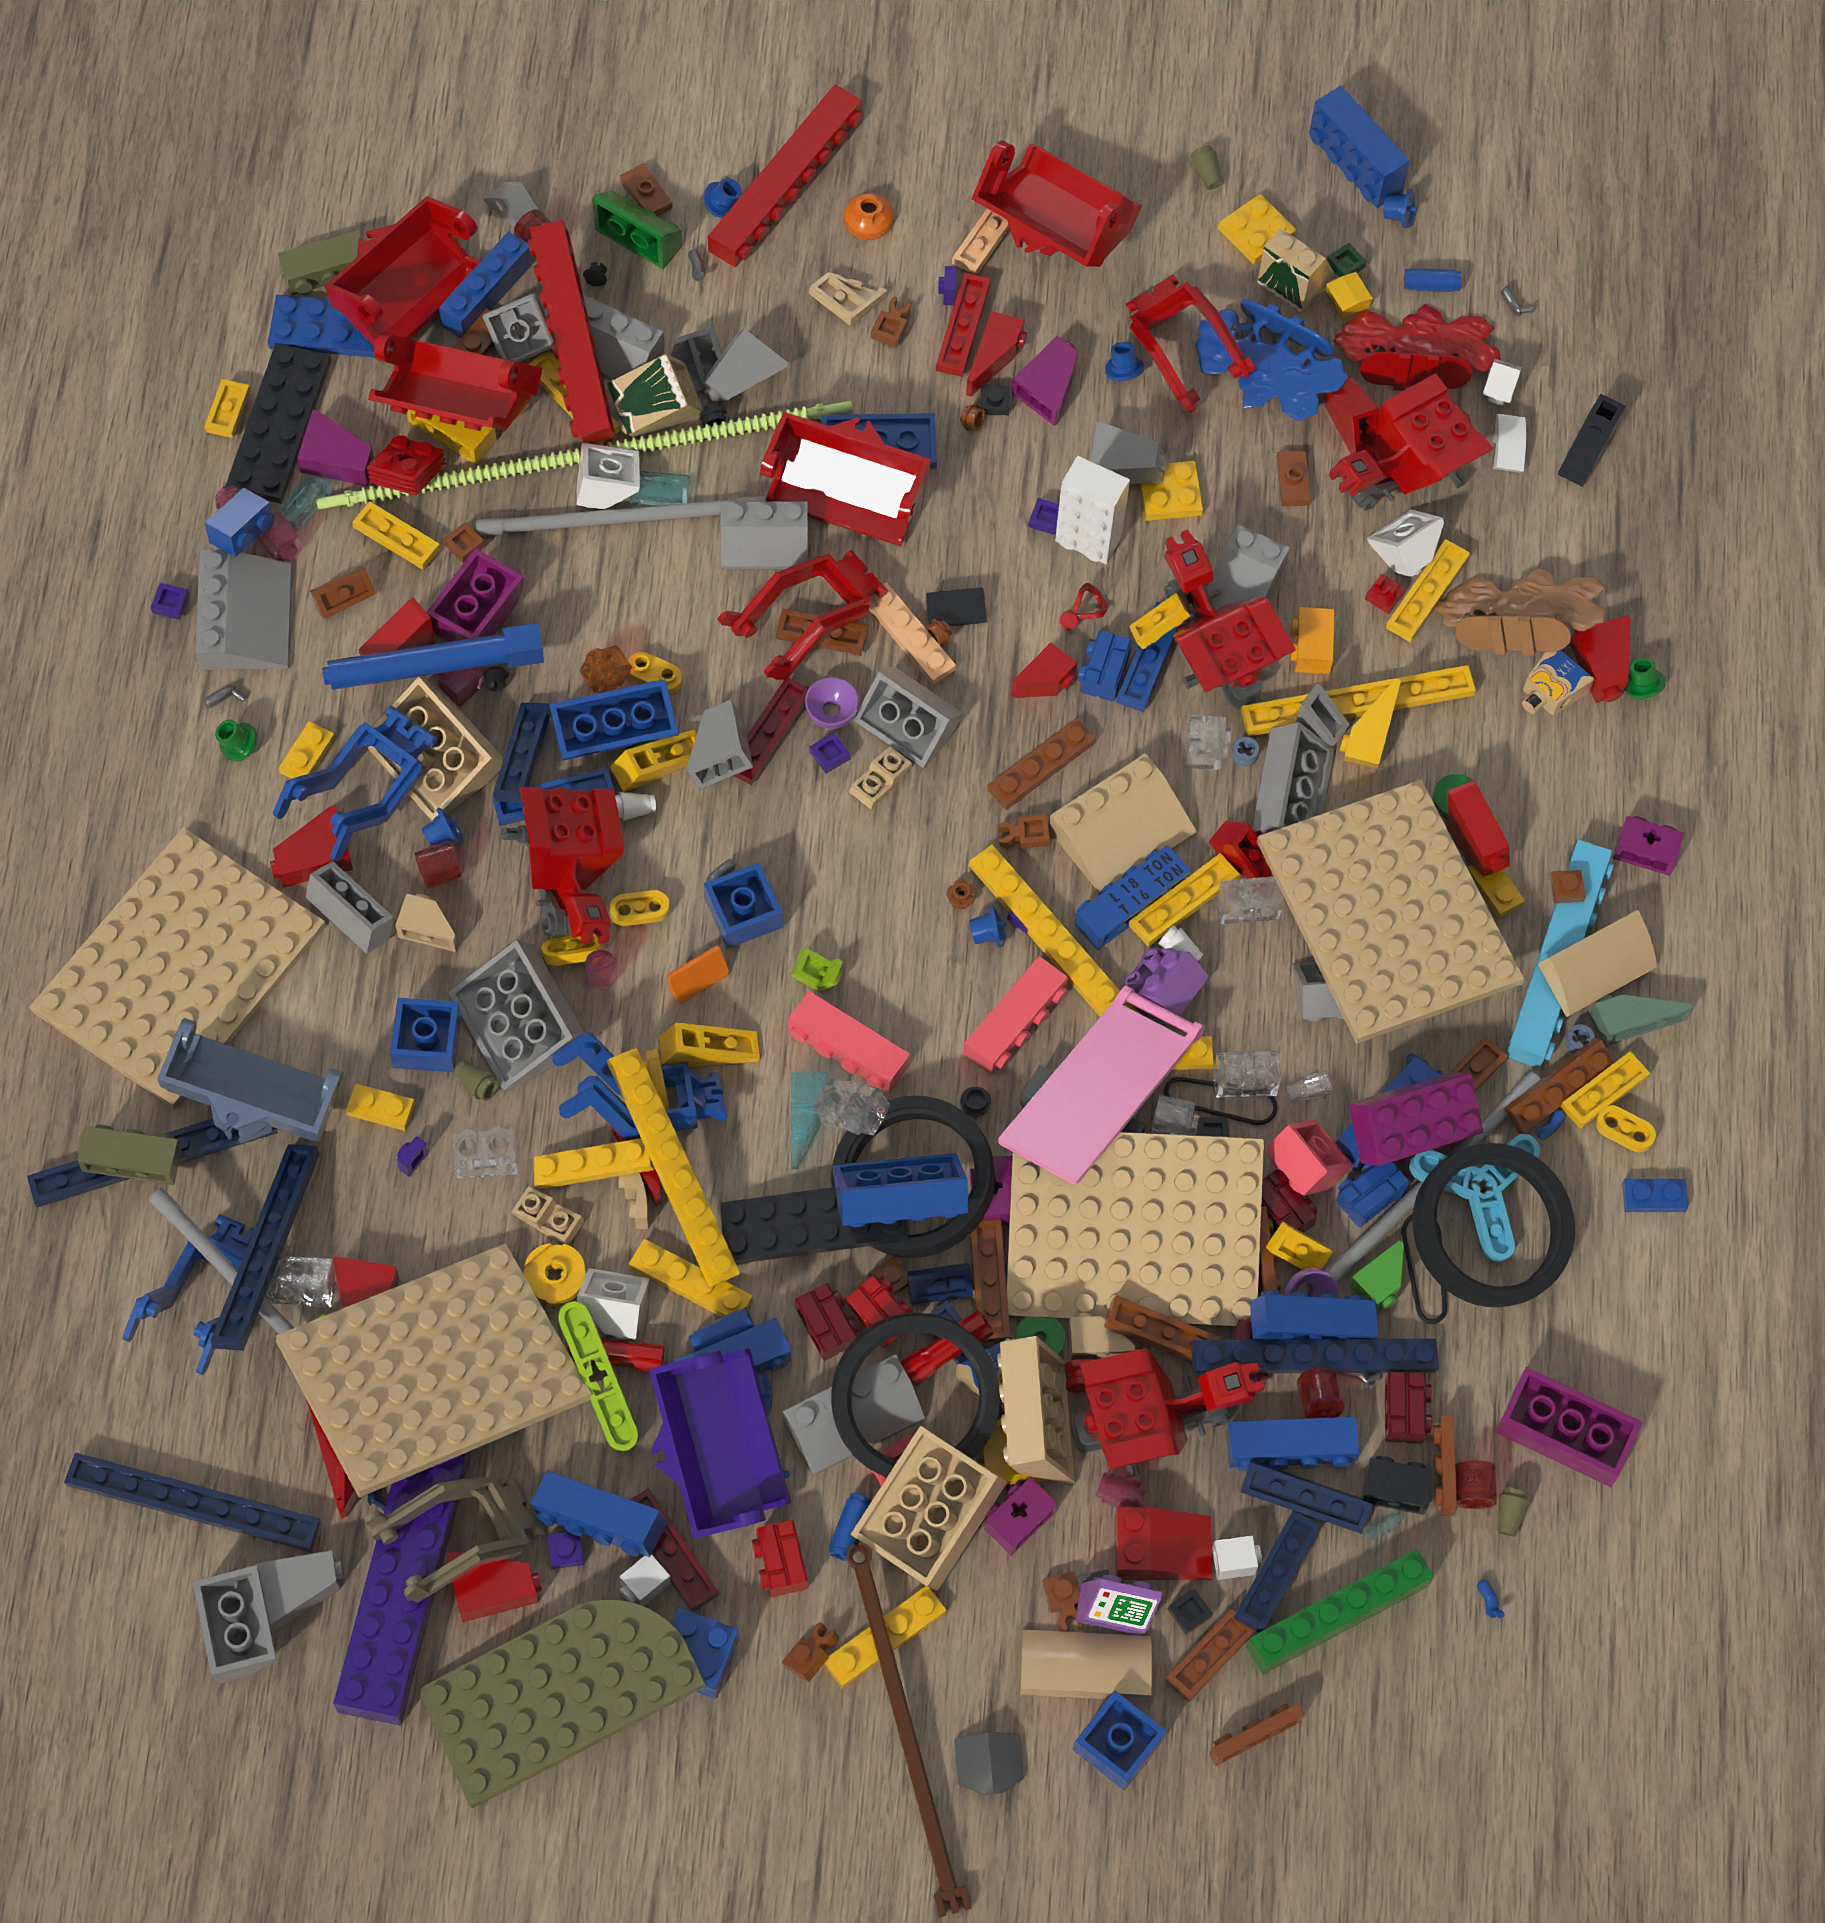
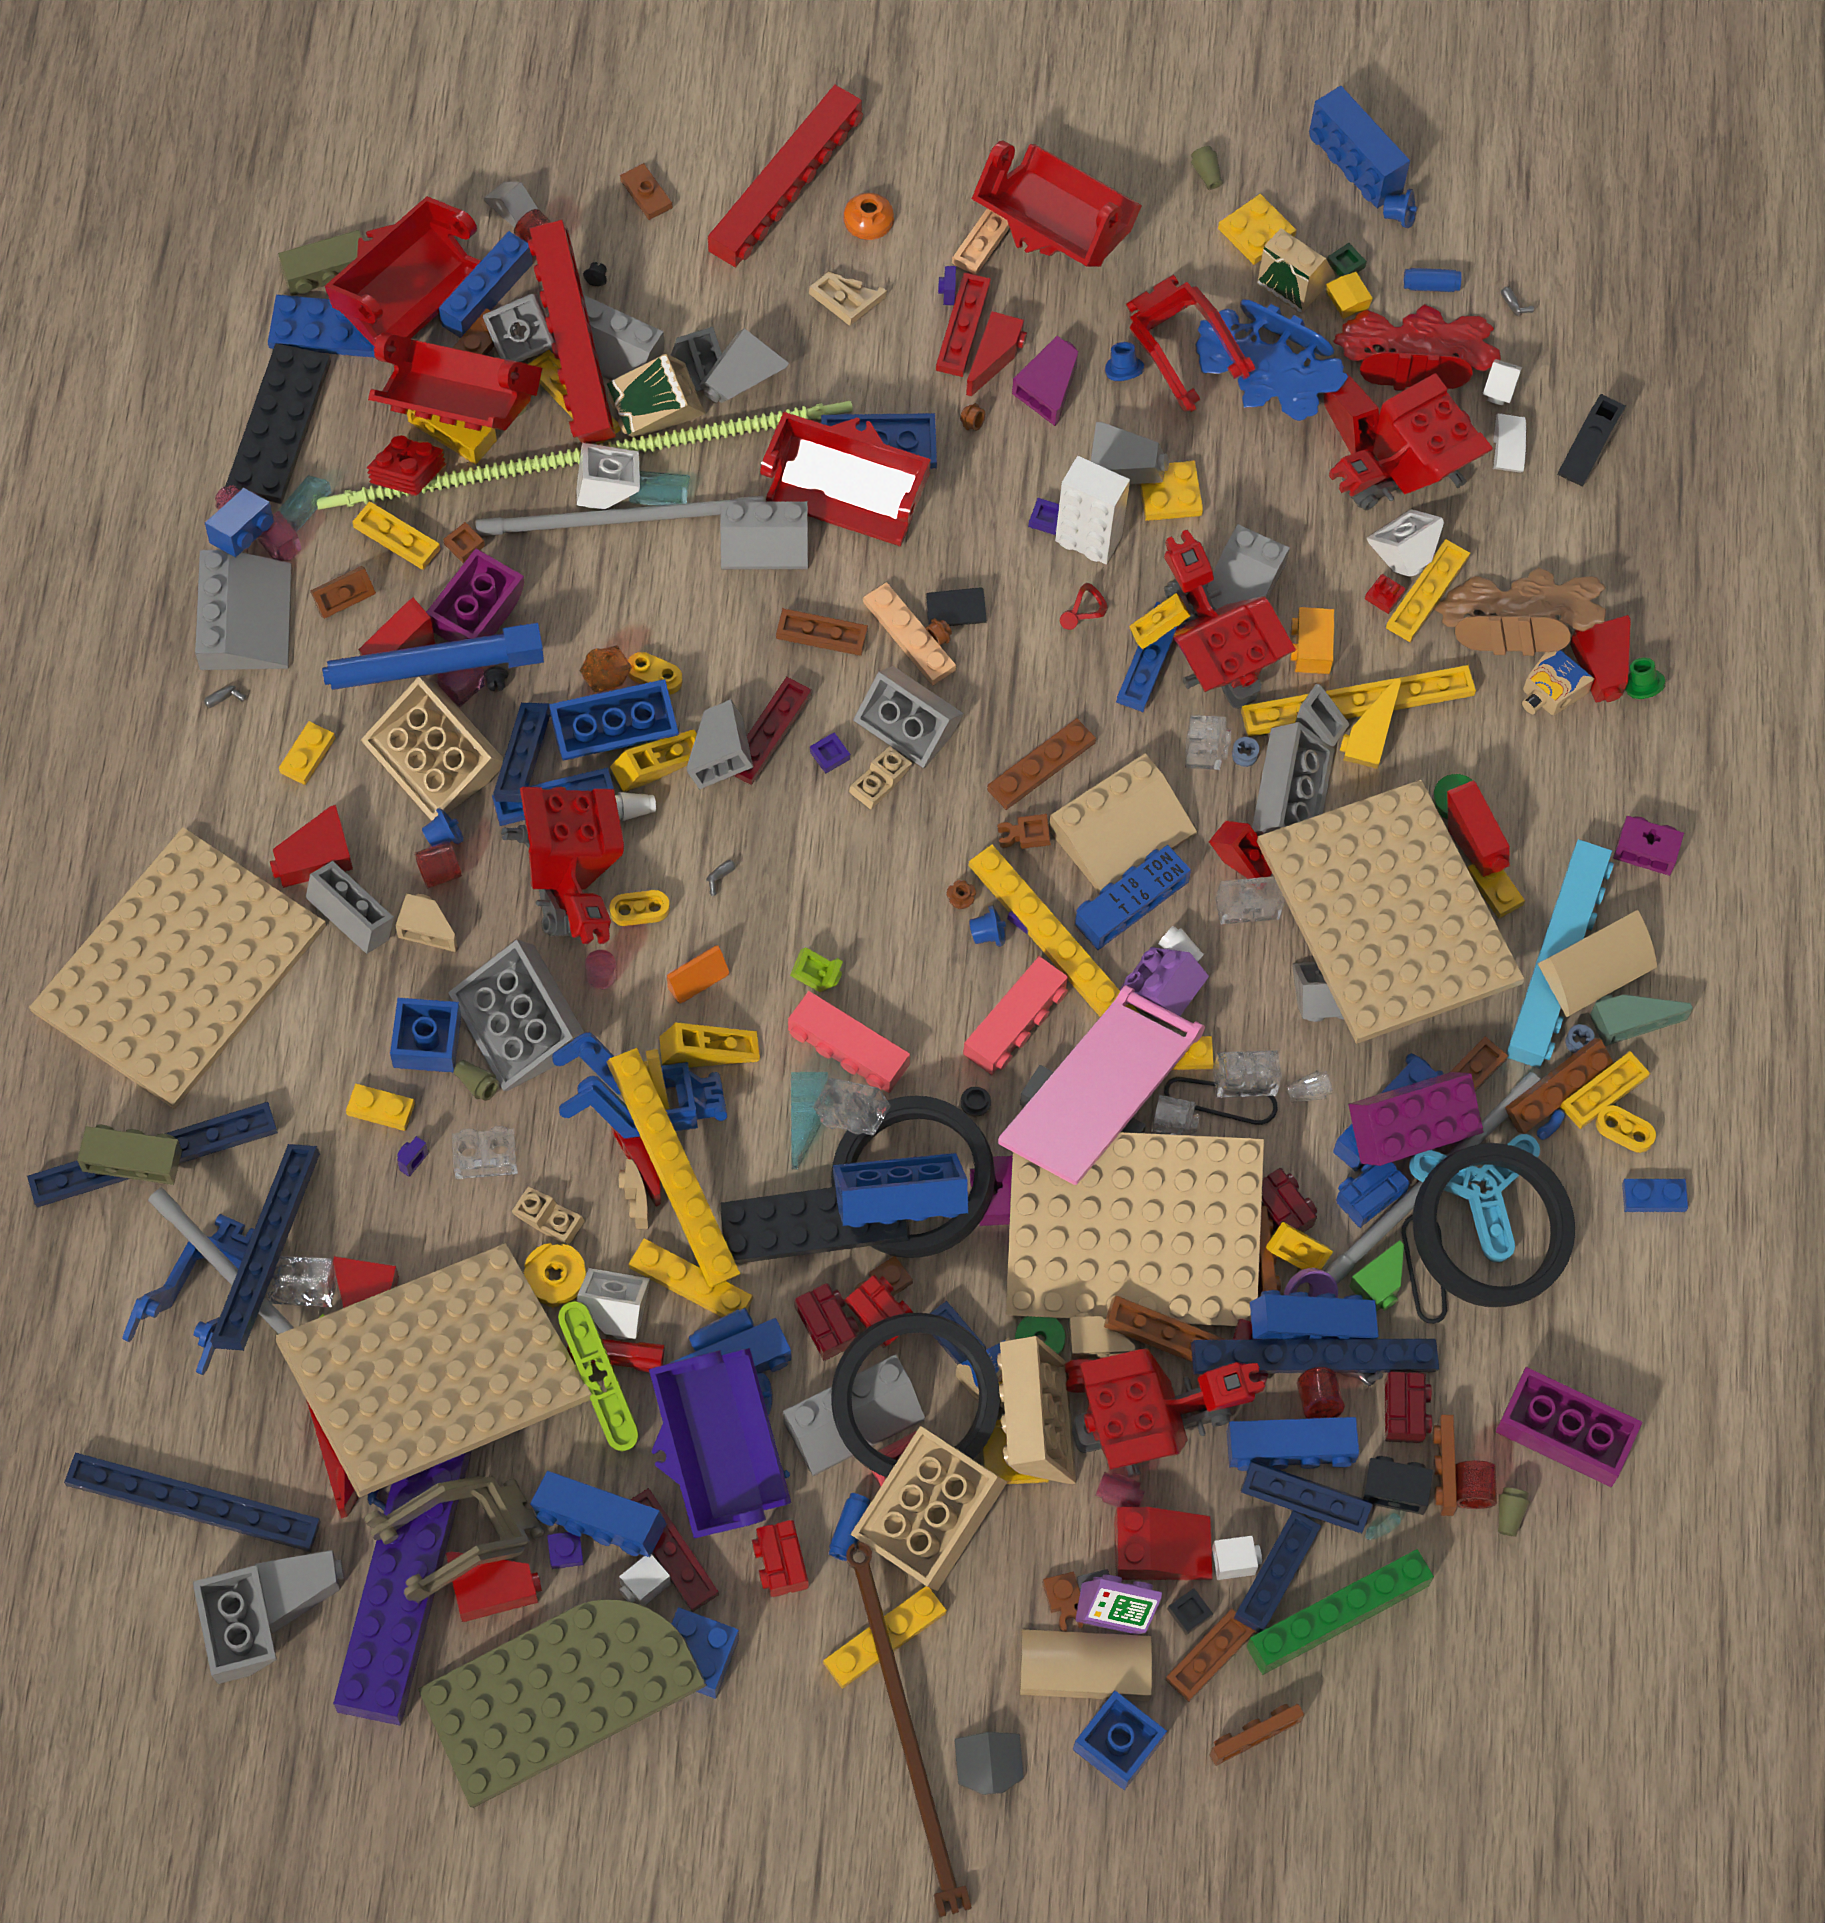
(169, 601): dark purple plate -> none
(227, 408): yellow plate -> none
(236, 740): green piece -> none
(246, 1088): sand blue piece -> none
(333, 452): magenta slope -> none
(392, 741): blue piece -> none
(567, 950): yellow plate -> none
(591, 1164): yellow plate -> none
(636, 228): green slope -> none
(697, 263): flat silver piece -> none
(713, 413): black plate -> none
(721, 196): blue piece -> none
(743, 905): blue brick -> none
(809, 1656): dark orange plate -> none
(831, 691): medium lavender piece -> none
(844, 576): red piece -> none
(891, 326): dark orange plate -> none
(927, 1360): red axle -> none
(939, 1283): dark blue plate -> none
(990, 1277): dark orange plate -> none
(995, 399): black plate -> none
(1014, 1532): magenta brick -> none
(1046, 674): red slope -> none
(1106, 665): blue brick -> none
(1182, 900): yellow plate -> none
(1213, 1126): black plate -> none
(1293, 478): dark orange plate -> none
(1308, 1157): coral brick -> none
(1490, 1599): blue piece -> none
(1567, 886): dark orange plate -> none

